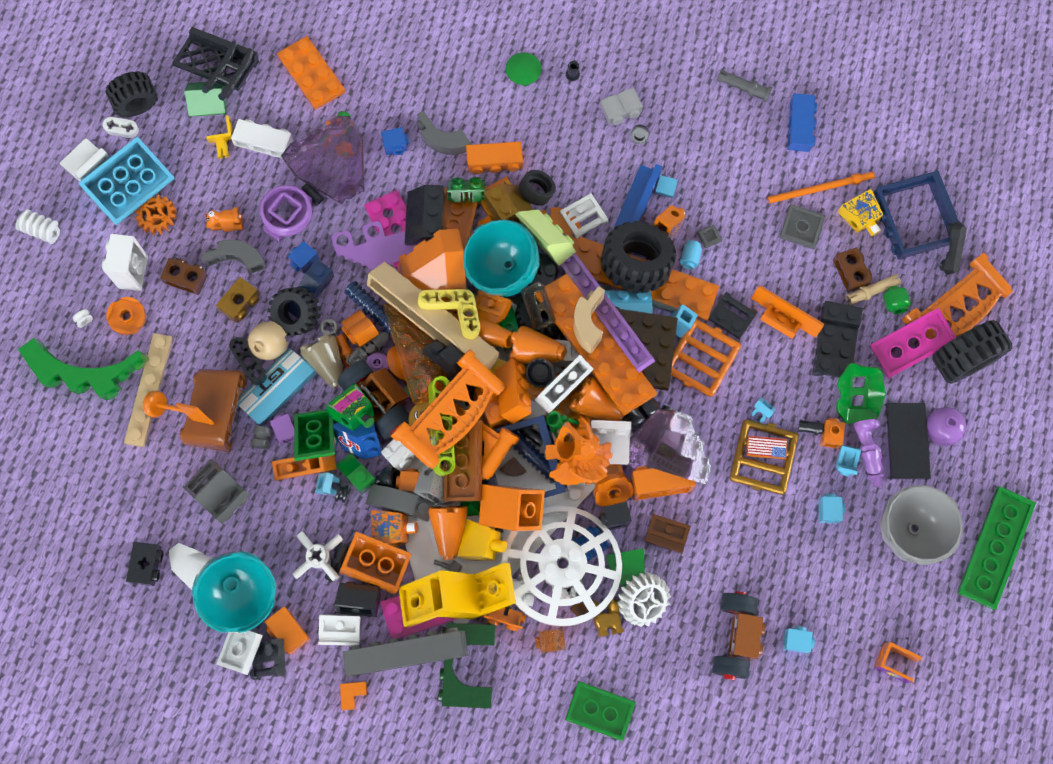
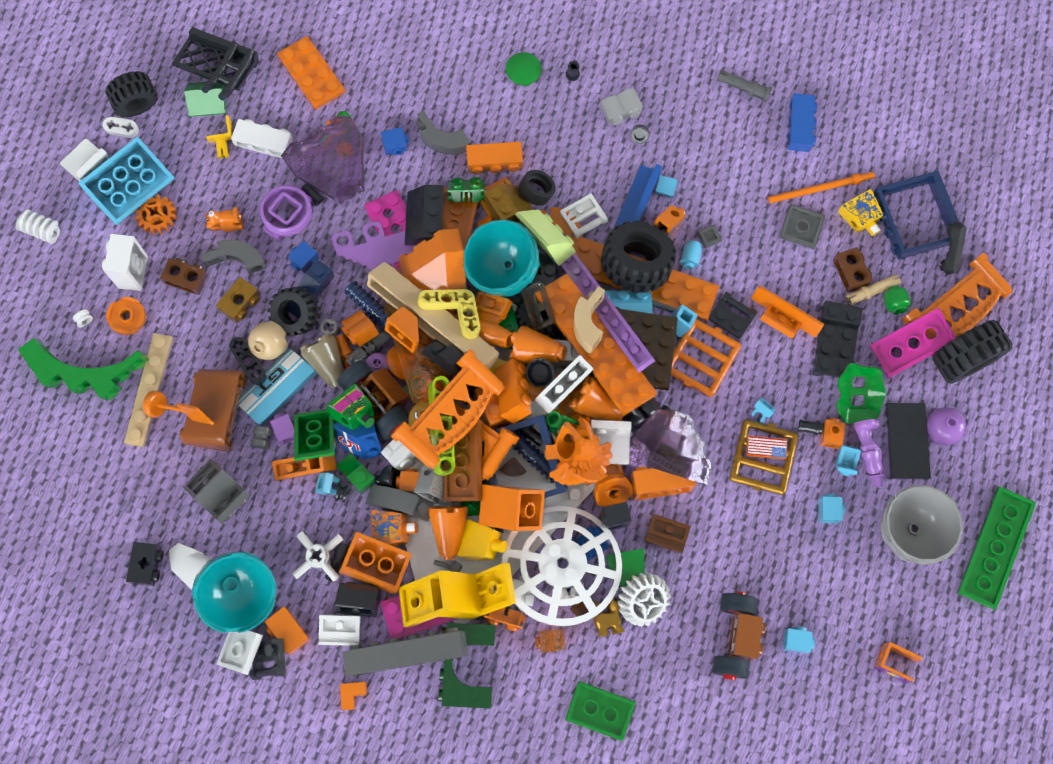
(404, 328): none -> orange slope

